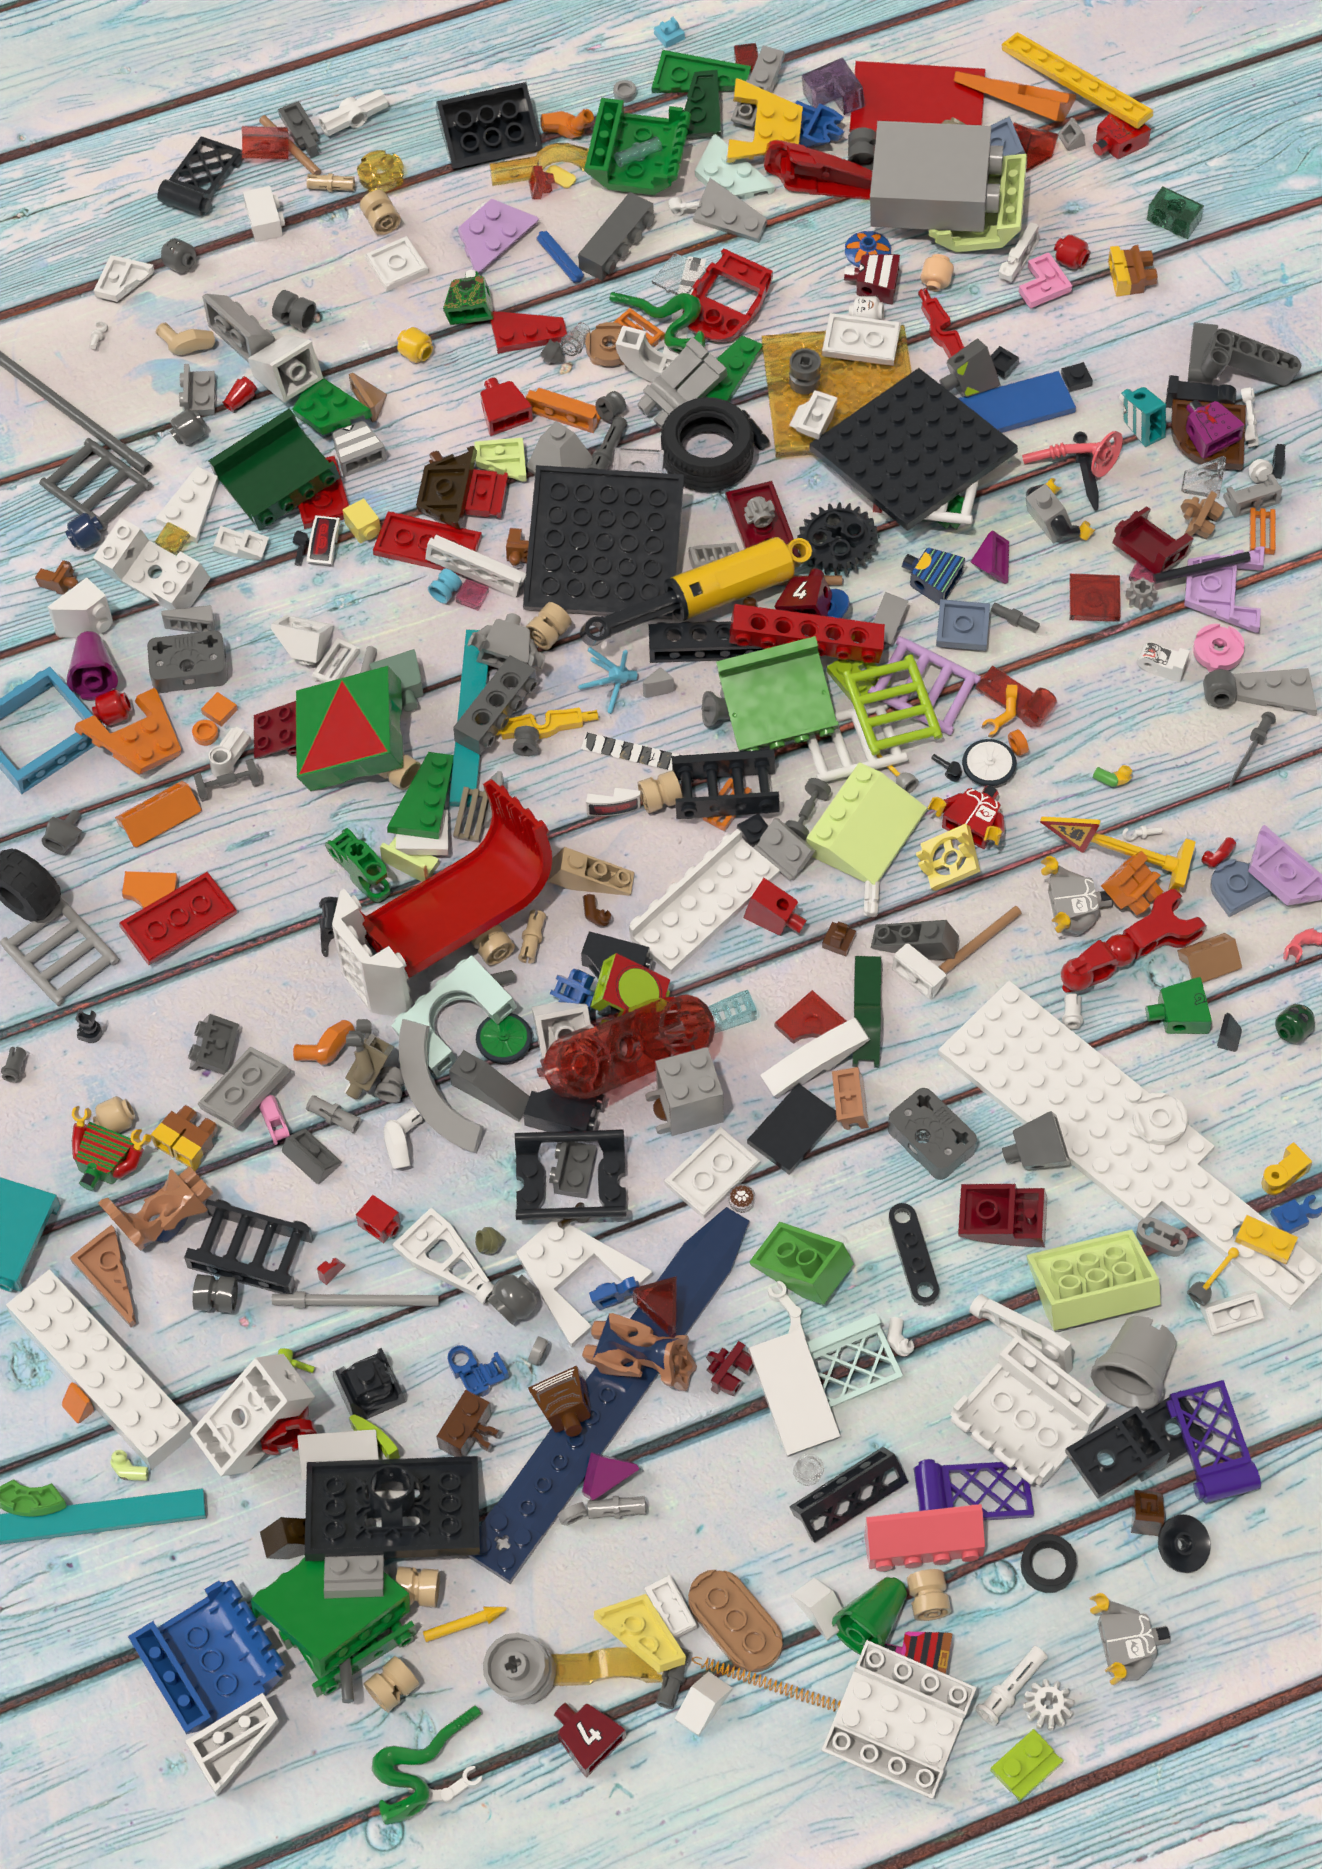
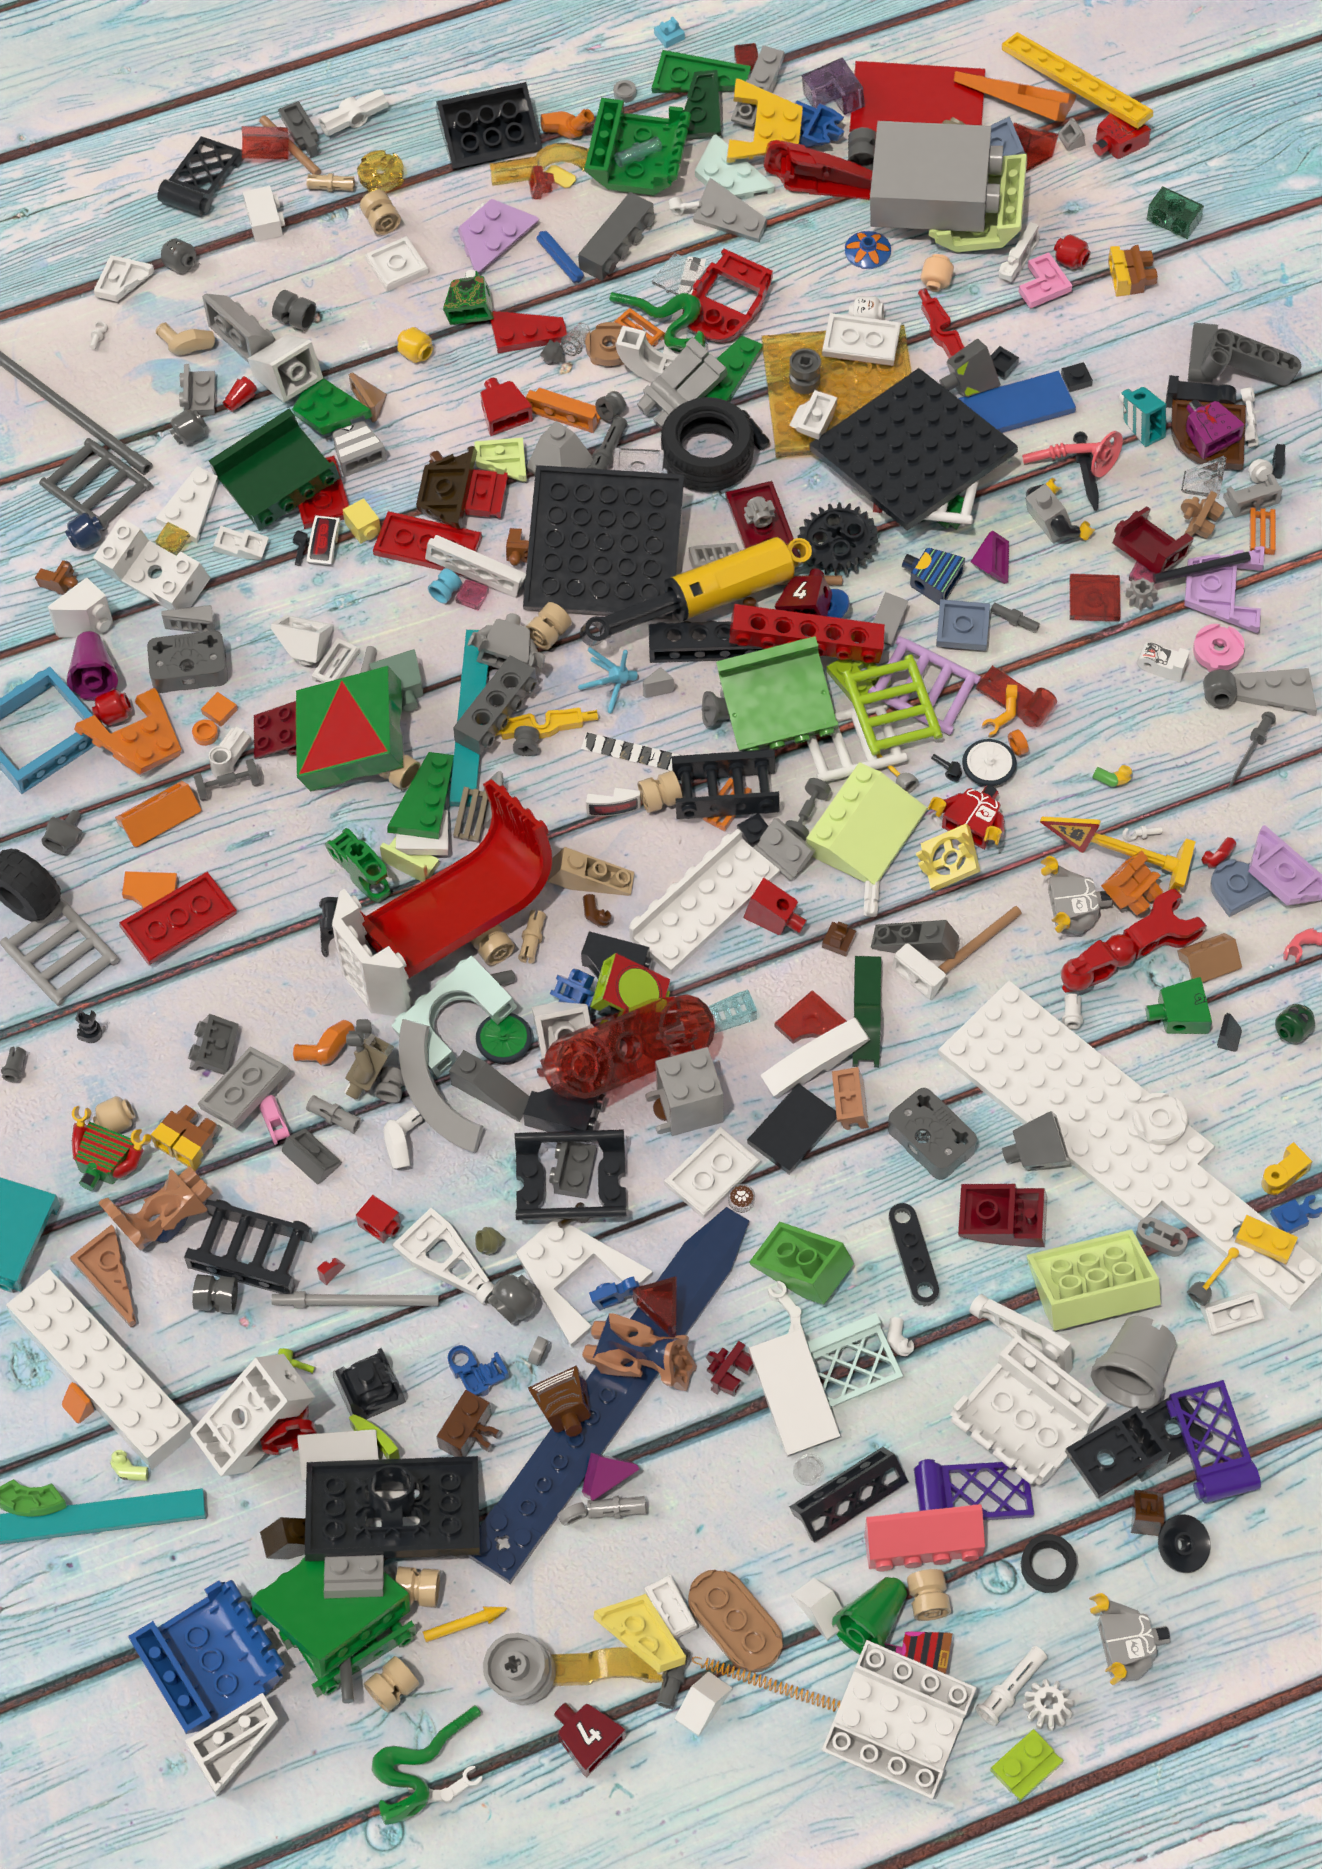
(875, 276): dark red torso -> none

